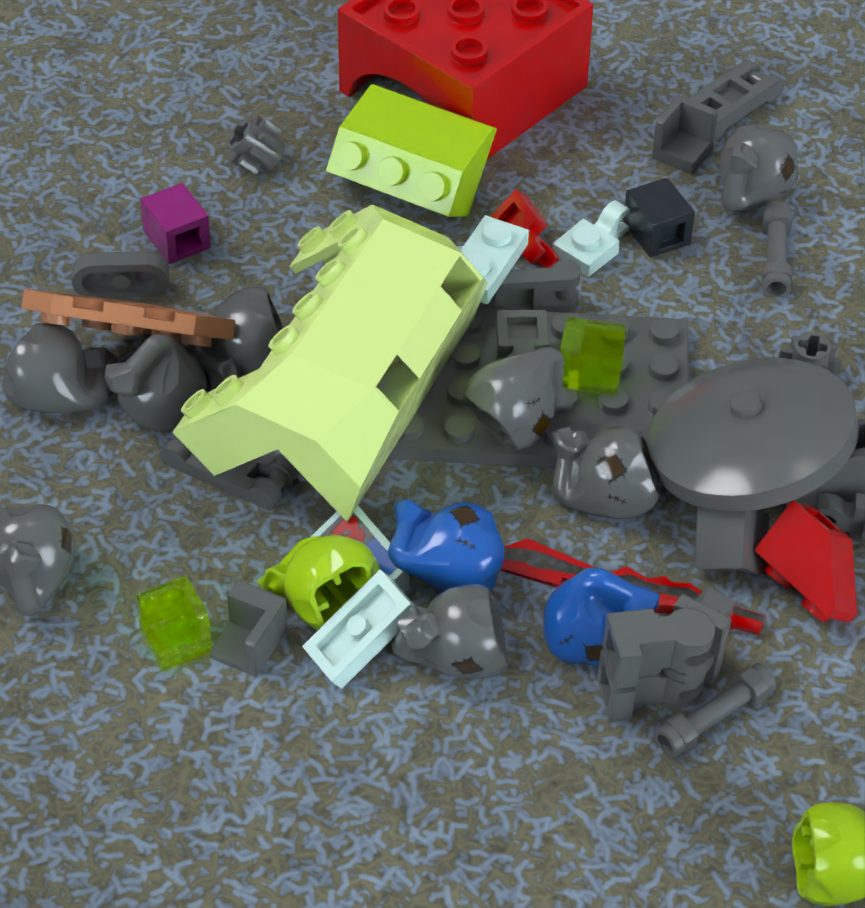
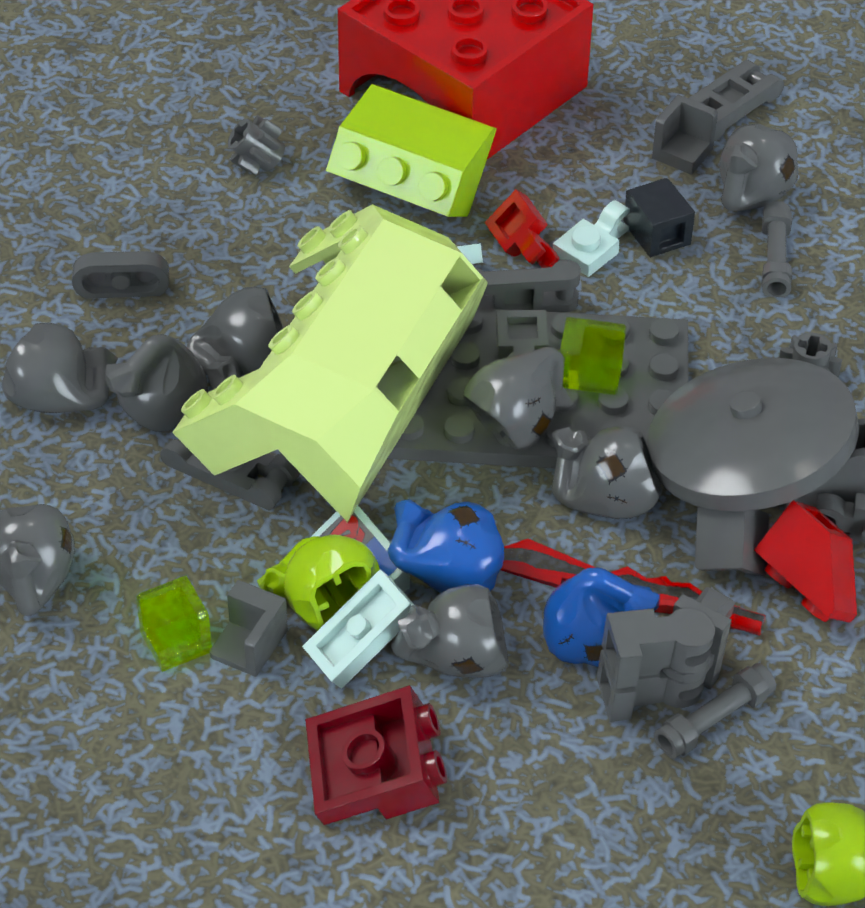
(128, 317): nougat plate -> none
(175, 223): magenta brick -> none
(375, 757): none -> dark red plate
(494, 251): light aqua plate -> none

